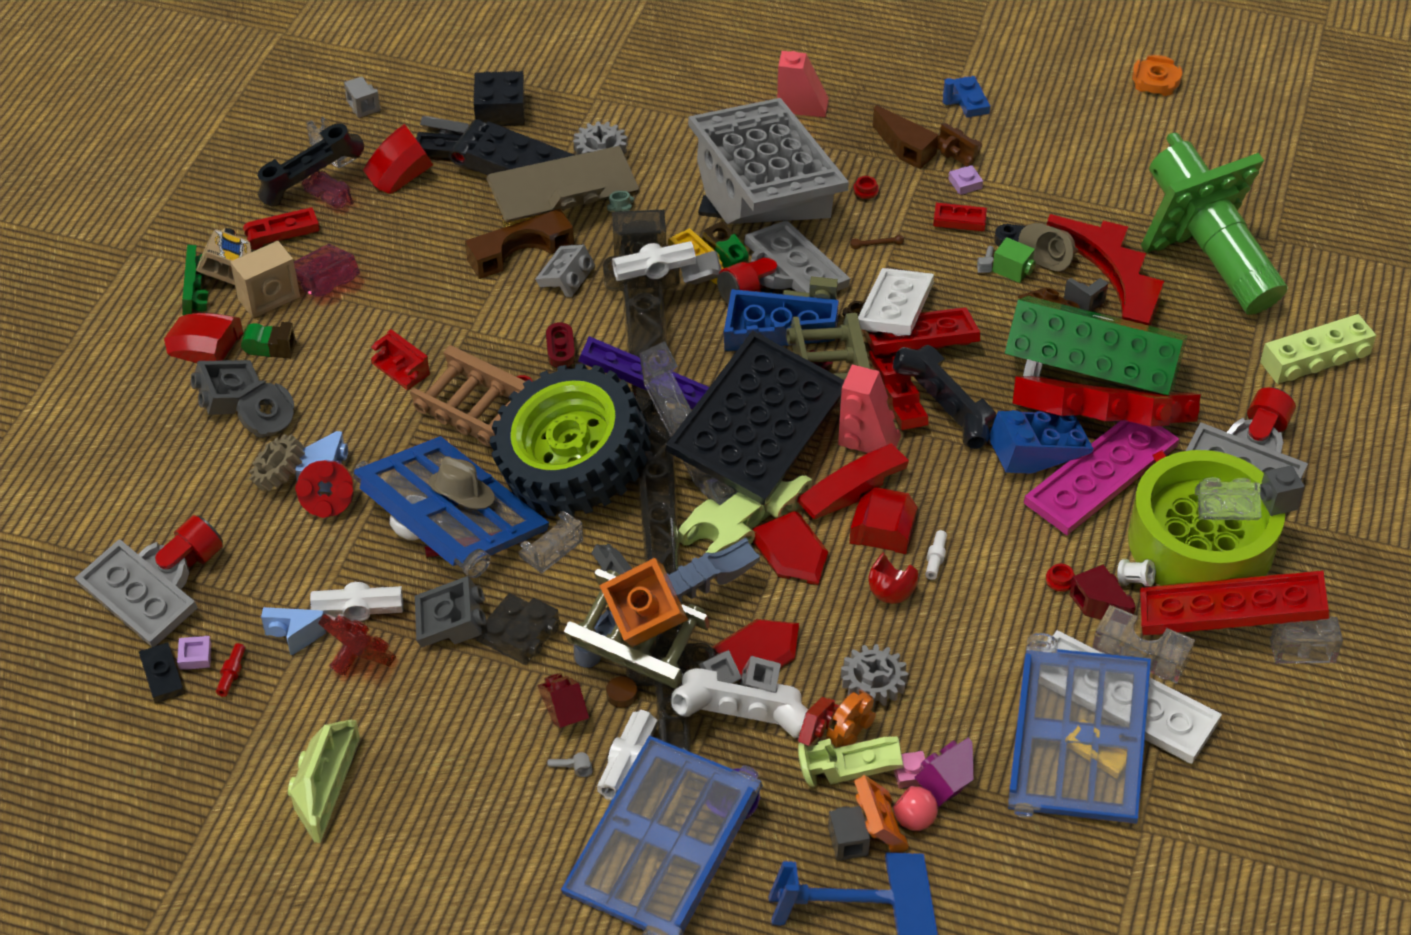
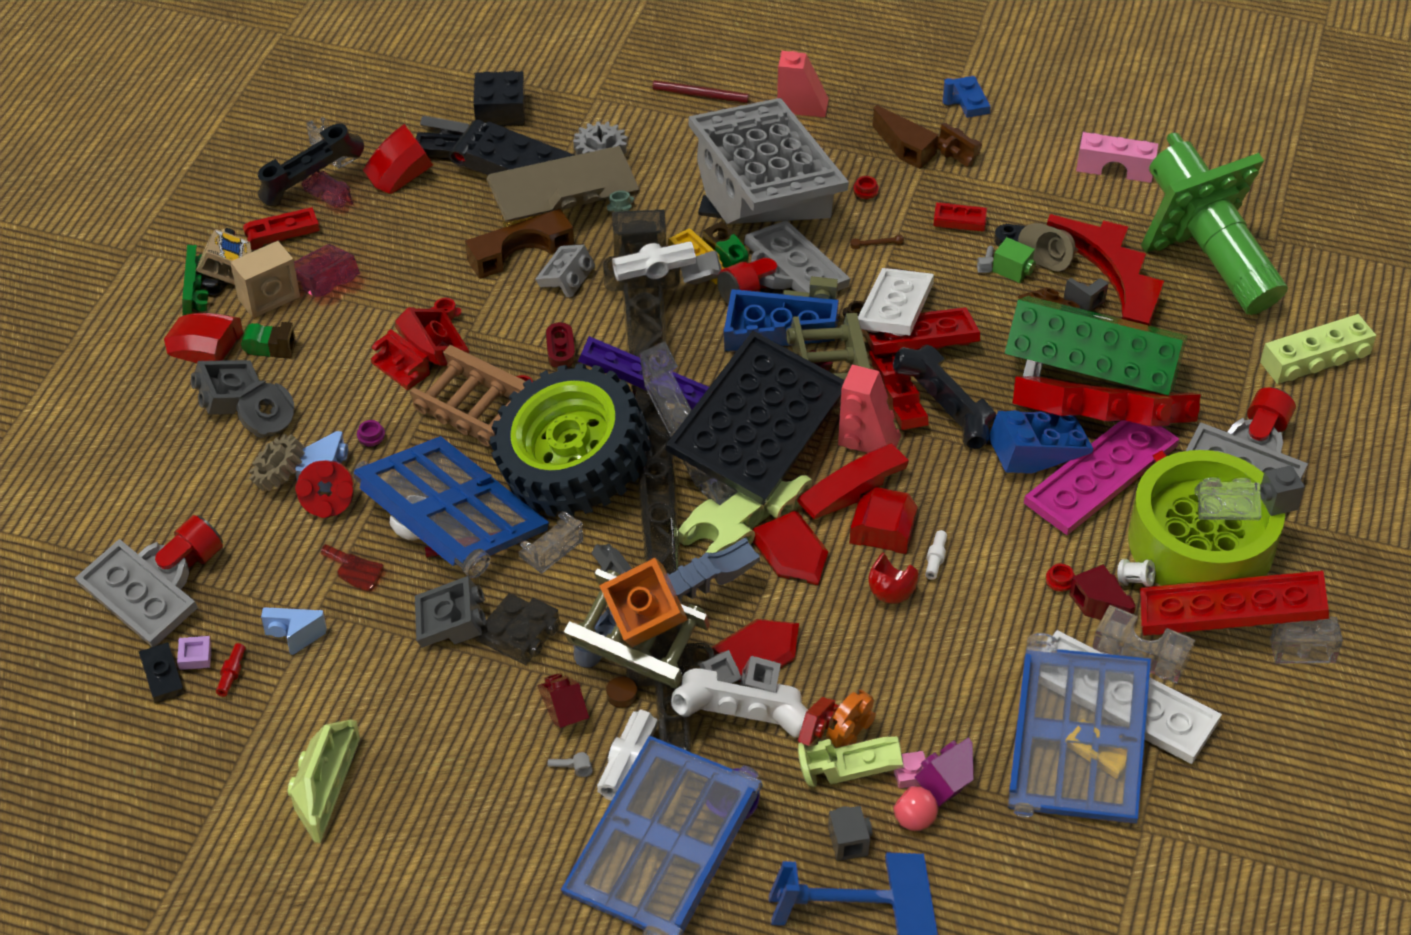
(213, 286): none -> black hand
(355, 570): none -> clear red piece
(356, 643): clear red plate -> none
(358, 601): white piece -> none
(362, 97): light grey brick -> none
(370, 433): none -> magenta plate
(429, 332): none -> red slope
(448, 306): none -> red plate
(459, 482): dark tan piece -> none
(700, 91): none -> dark red bar
(875, 673): light grey gear -> none
(880, 817): orange plate -> none
(965, 180): lavender plate -> none
(1100, 149): none -> bright pink arch
(1162, 84): orange plate -> none

